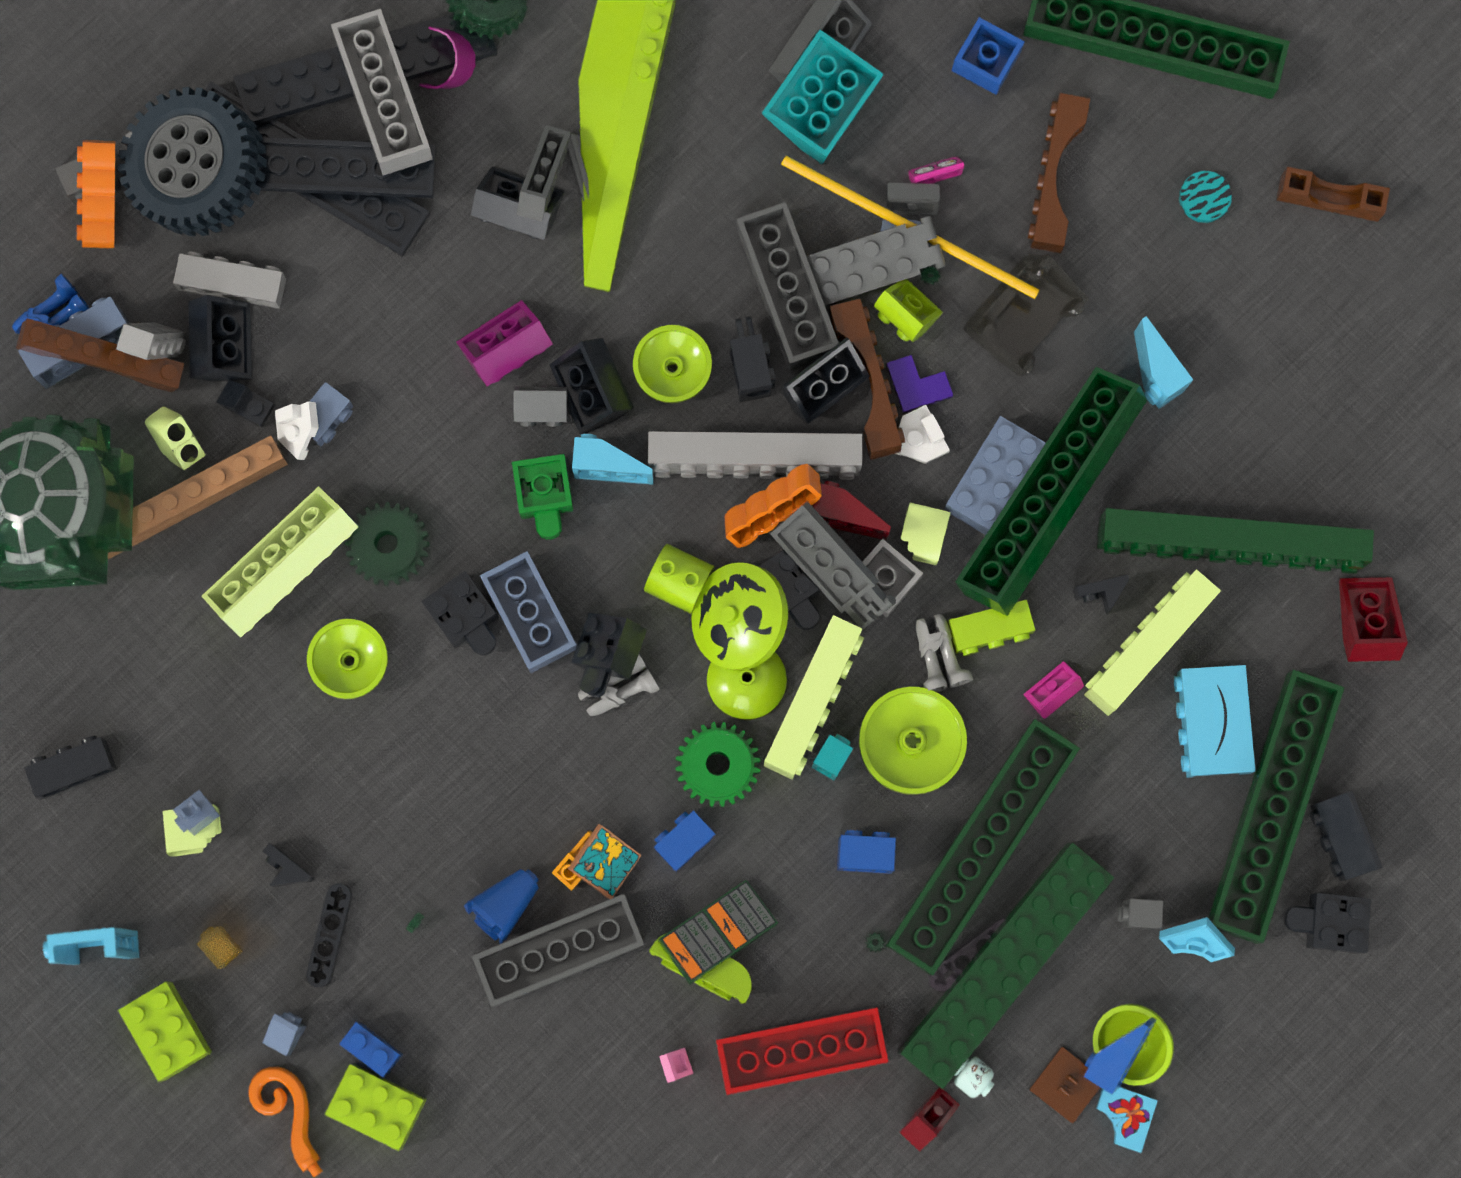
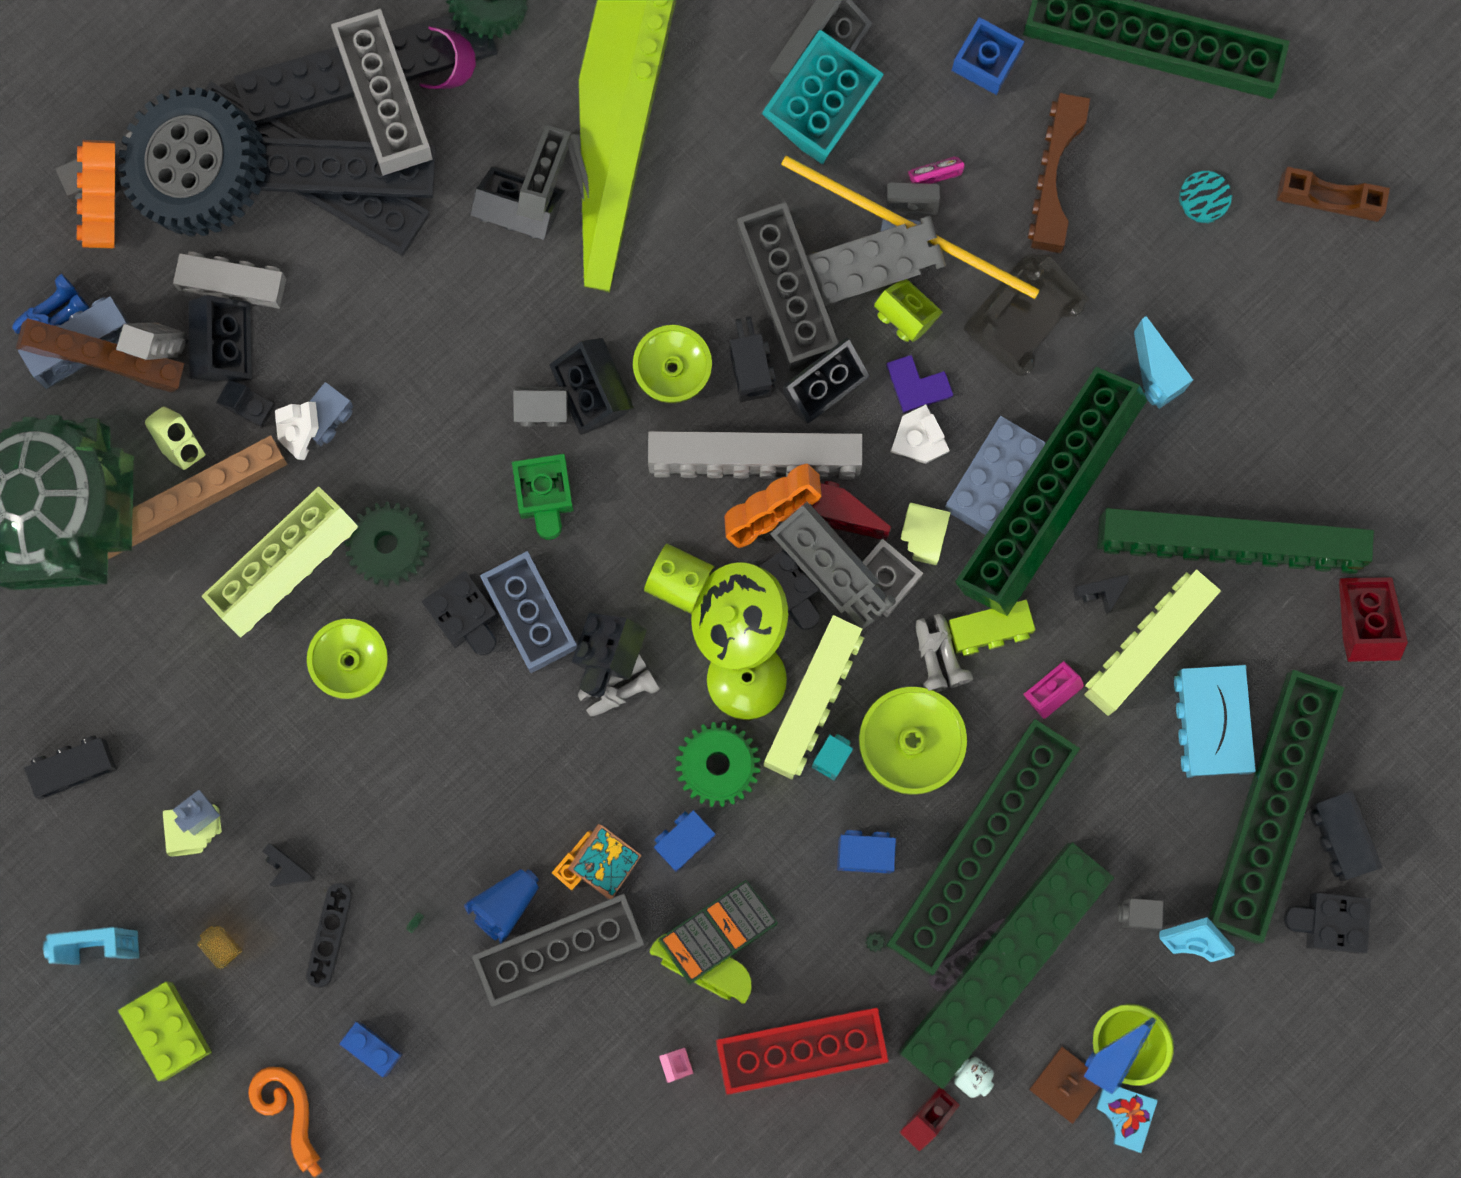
(284, 1032): sand blue slope -> none
(375, 1107): lime brick -> none
(504, 343): magenta slope -> none
(603, 462): medium azure slope -> none
(880, 431): reddish brown arch -> none
(927, 279): clear green piece -> none

